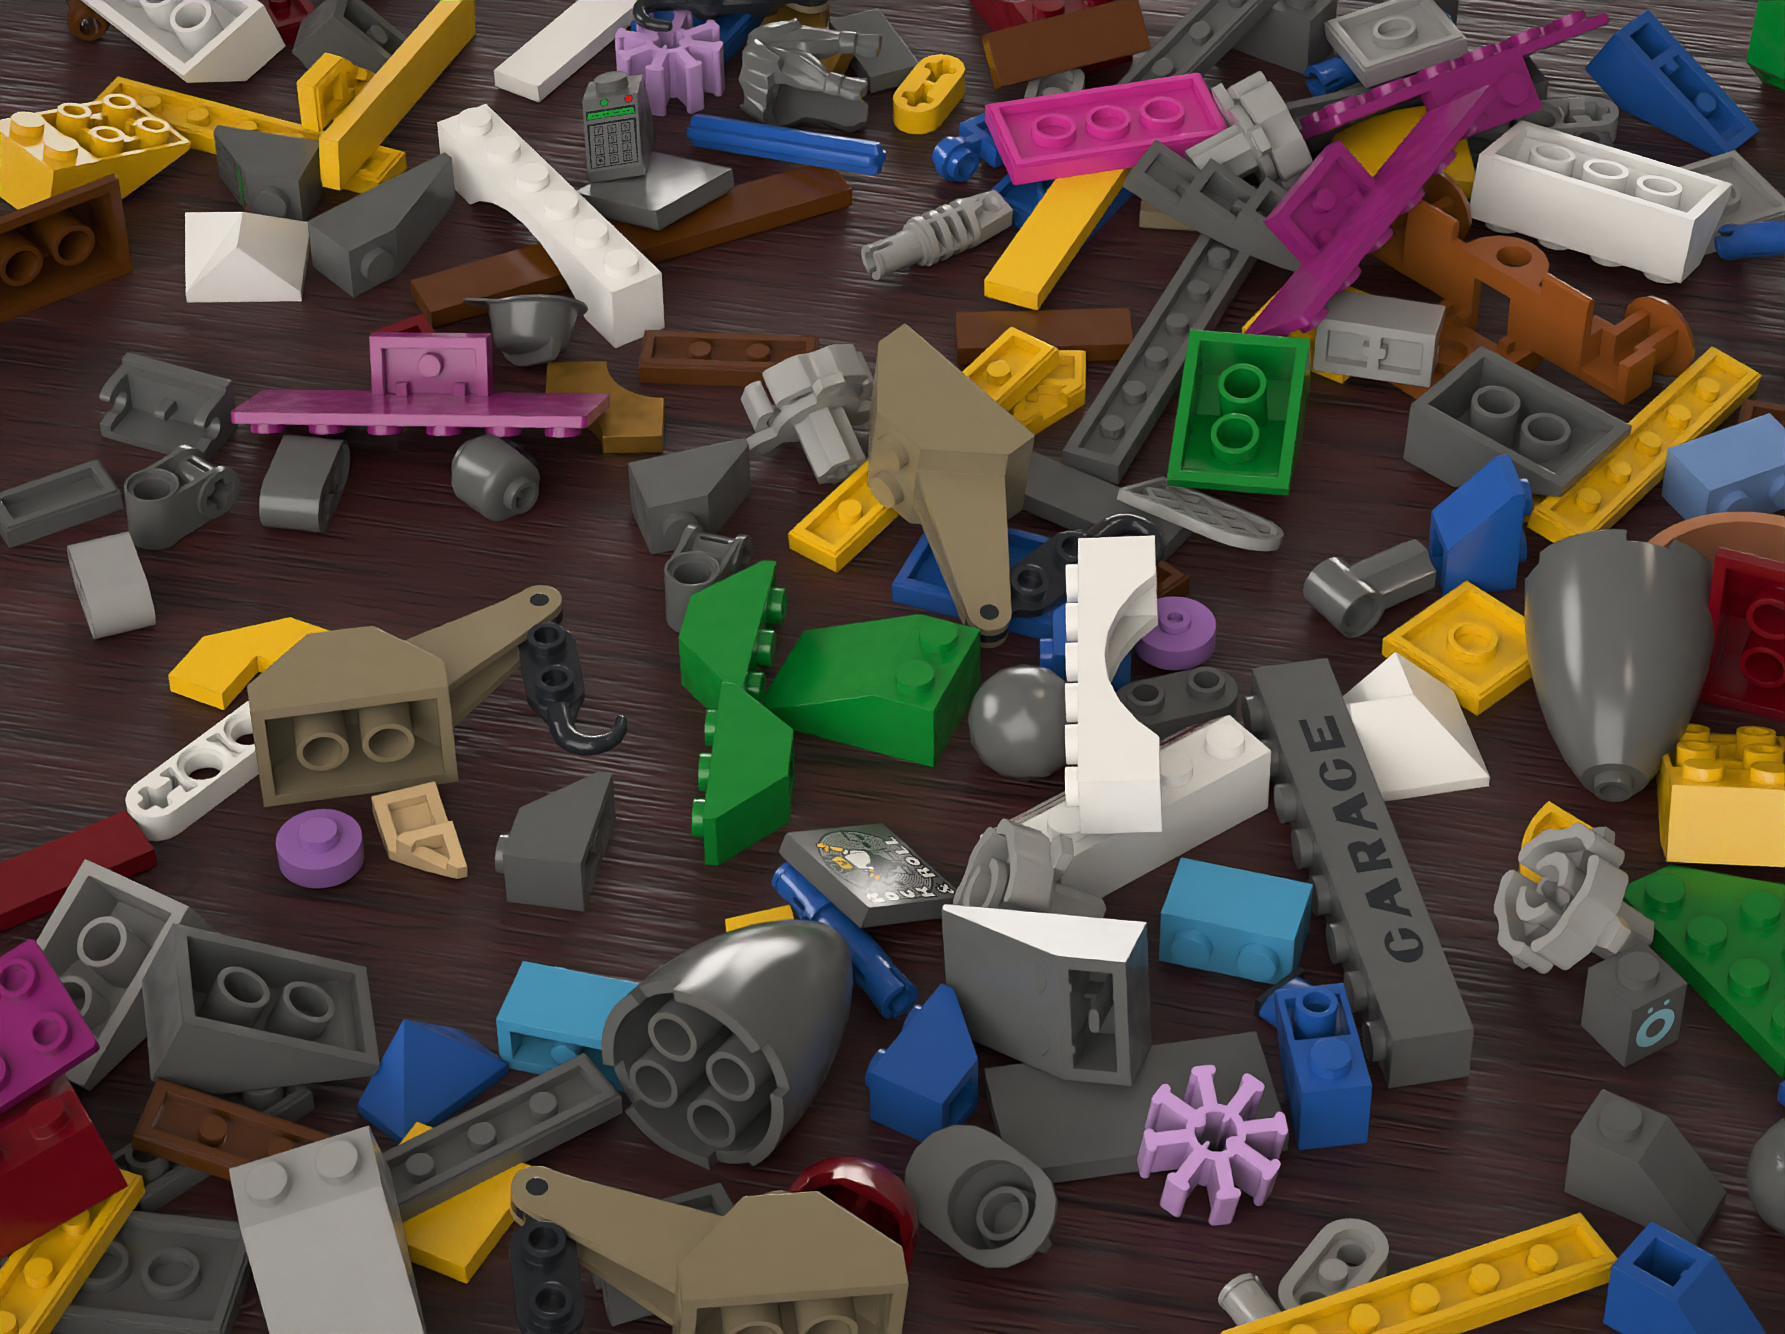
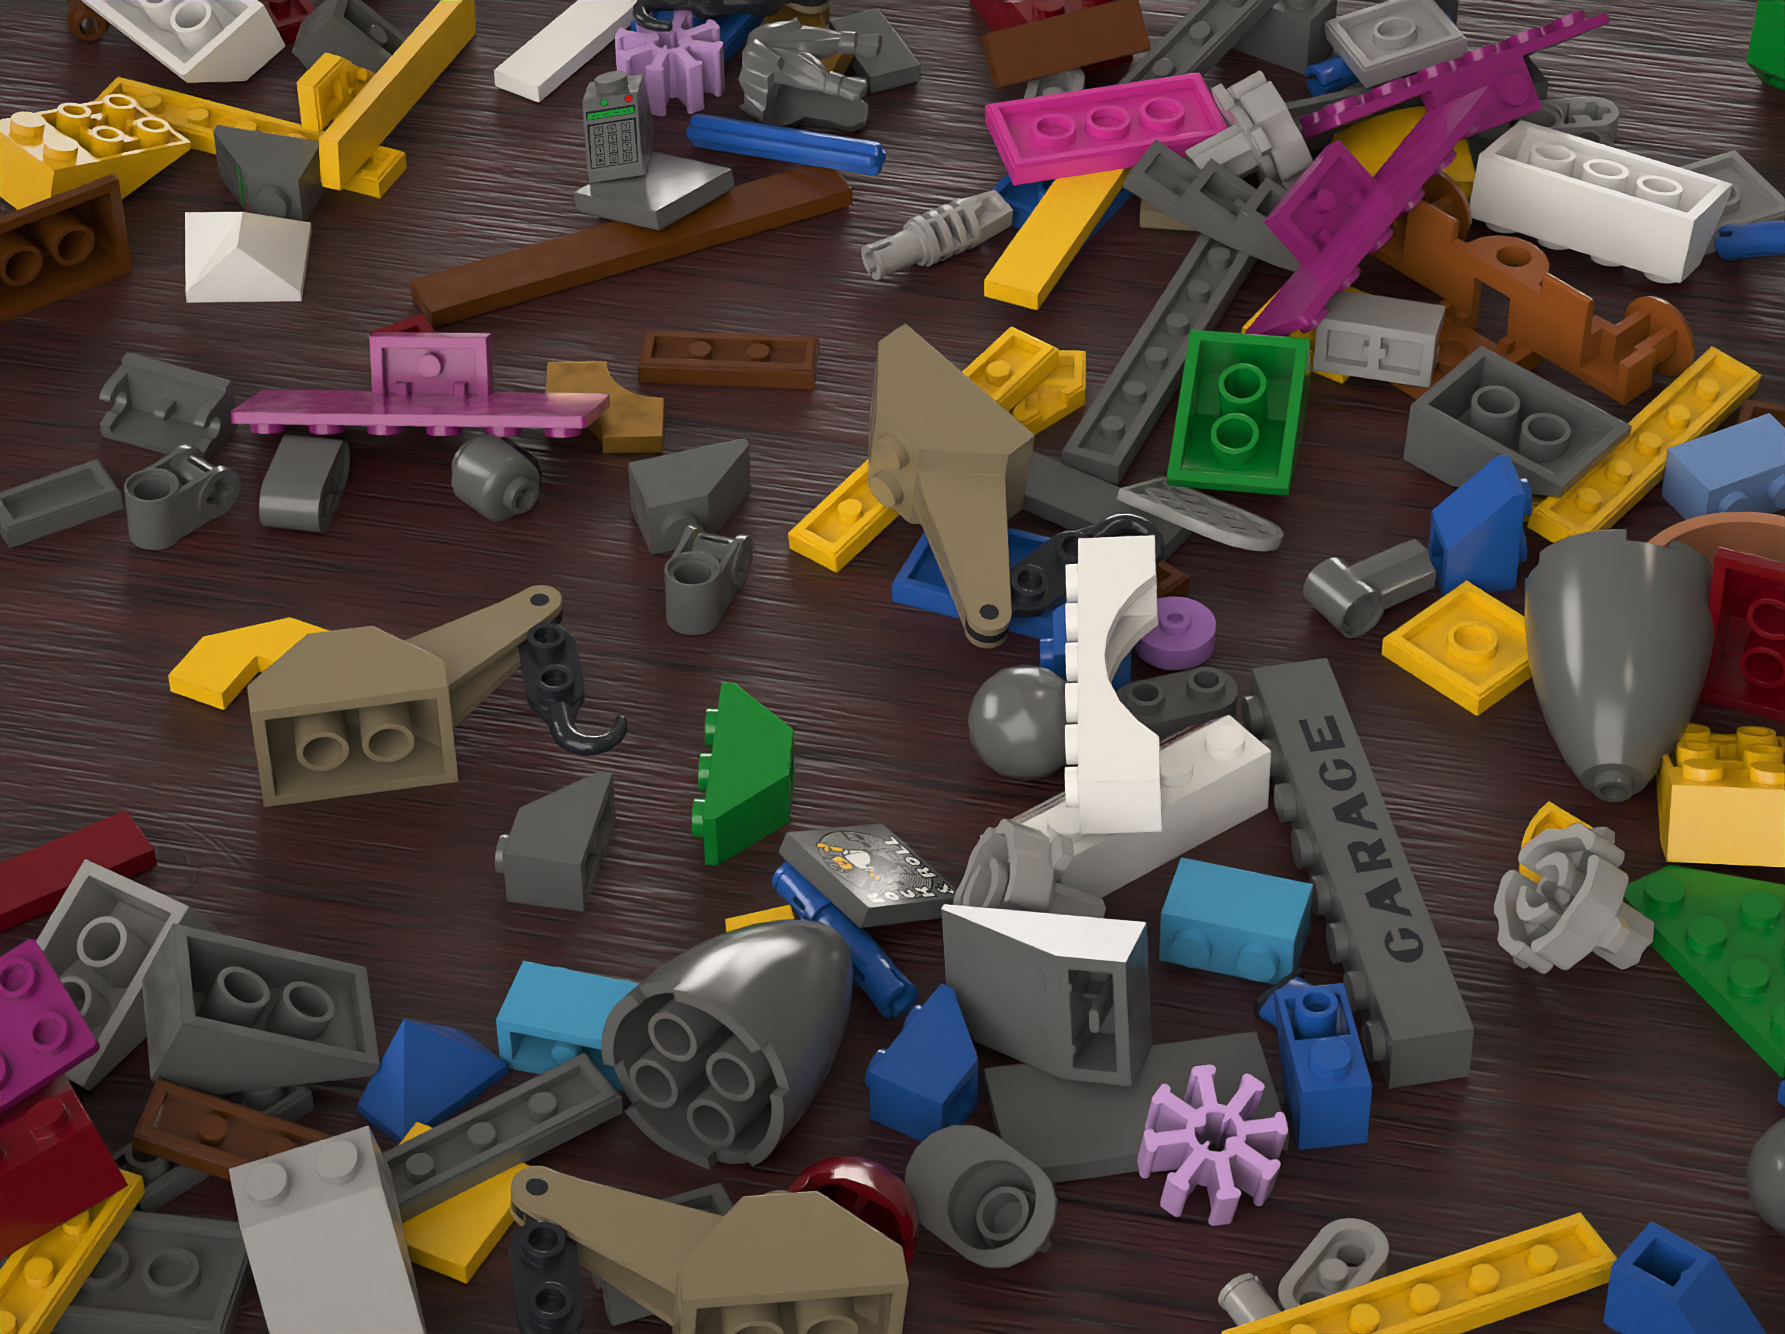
(111, 585): light grey beam -> none
(171, 801): white beam -> none
(320, 848): medium lavender wheel -> none
(383, 227): dark grey slope -> none
(418, 830): tan slope -> none
(531, 326): dark grey piece -> none
(591, 254): white arch -> none
(732, 634): green slope -> none
(815, 403): light grey piece -> none
(881, 684): green slope -> none
(929, 94): yellow beam -> none
(959, 156): blue plate -> none
(1098, 331): reddish brown tile -> none
(1414, 732): white slope -> none
(1633, 1004): dark grey brick -> none
(1641, 1168): dark grey slope -> none
(1666, 87): blue slope -> none

